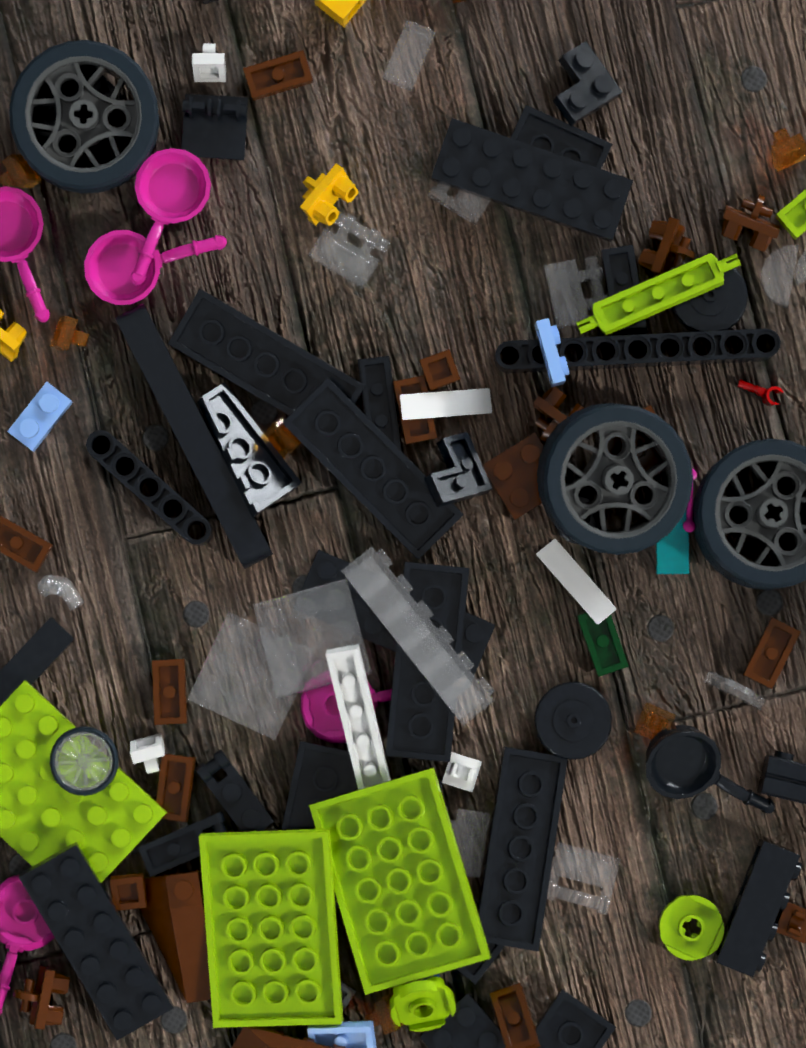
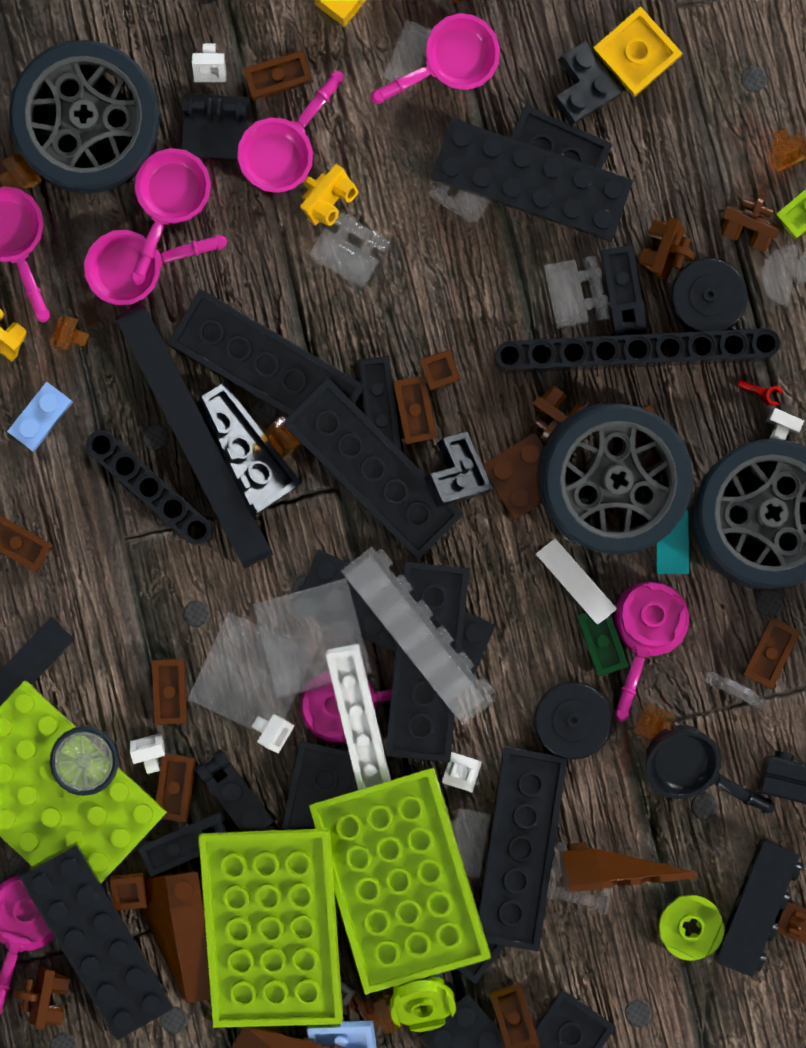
(62, 587): clear arm -> none
(273, 732): none -> white tile
(277, 151): none -> dark pink piece
(445, 404): white sticker -> none
(458, 53): none -> dark pink piece
(548, 339): light blue plate -> none
(600, 869): none -> reddish brown wedge
(637, 51): none -> yellow plate
(650, 622): none -> dark pink piece
(658, 294): lime plate -> none
(689, 525): dark pink hinge -> none
(783, 424): none -> white tile

